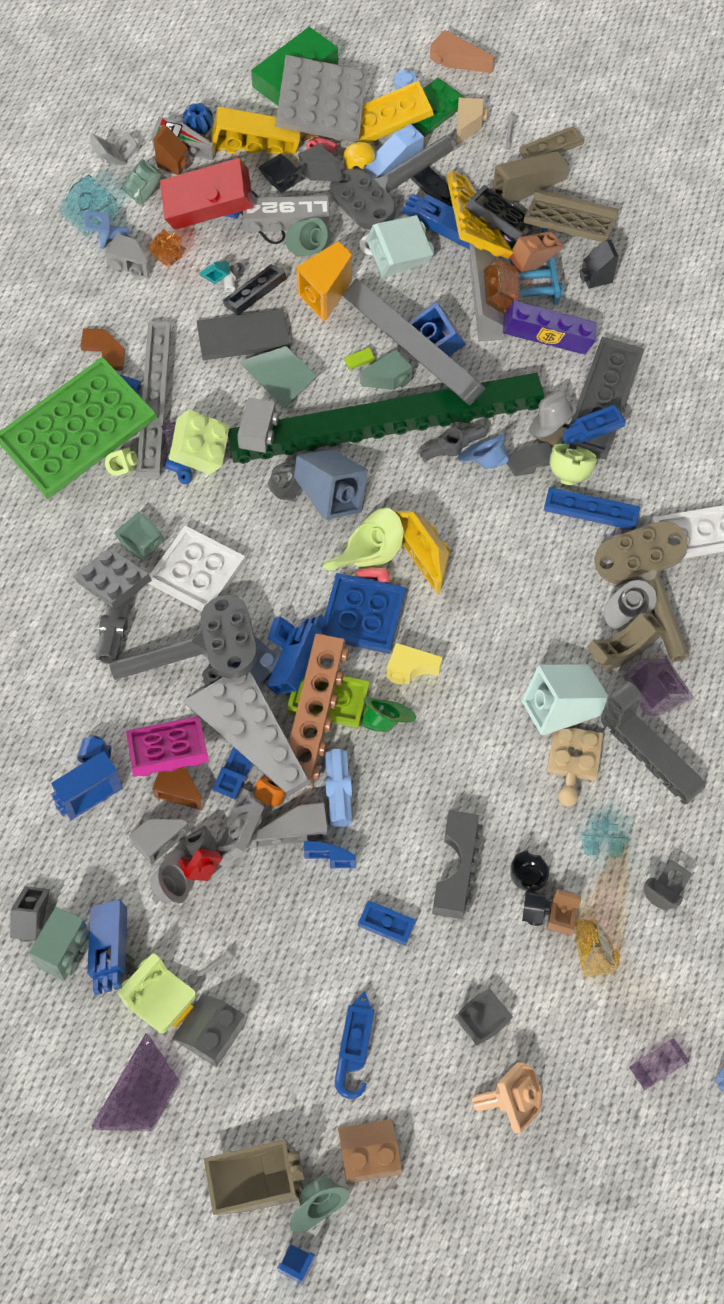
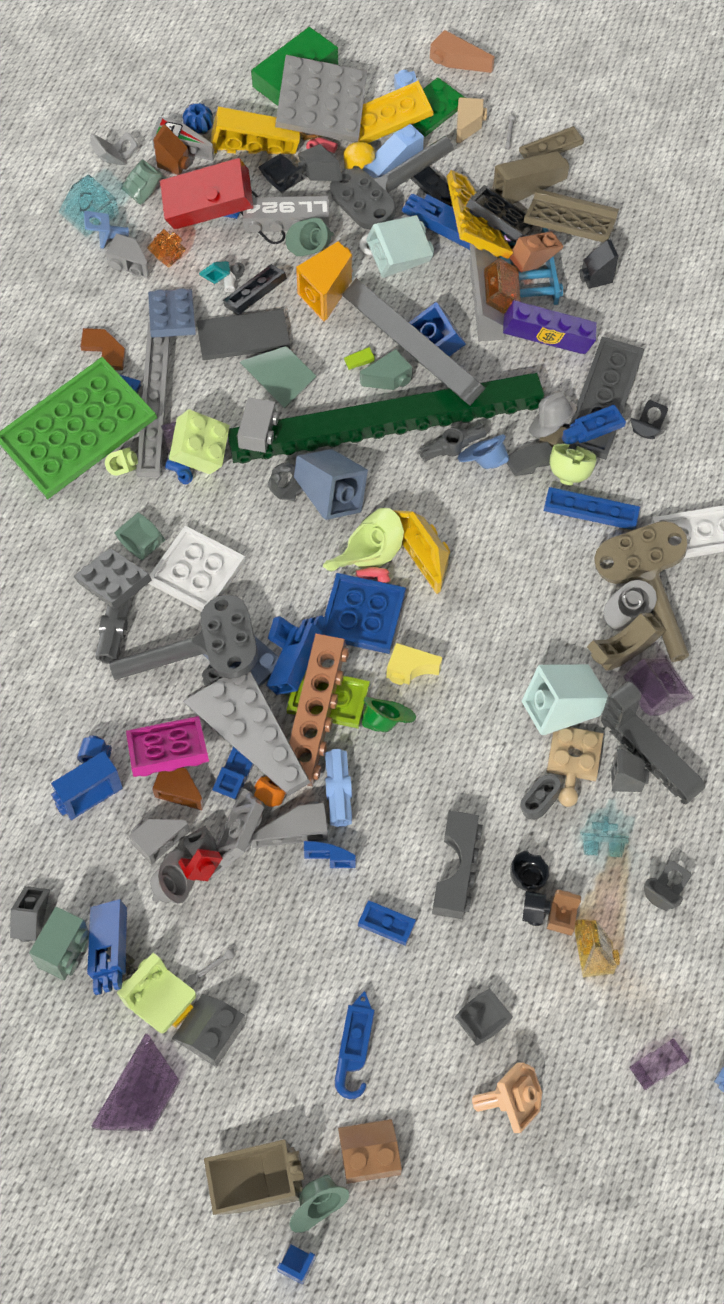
(171, 313): none -> sand blue plate
(540, 798): none -> dark grey plate
(628, 772): none -> dark grey slope
(645, 429): none -> black piece

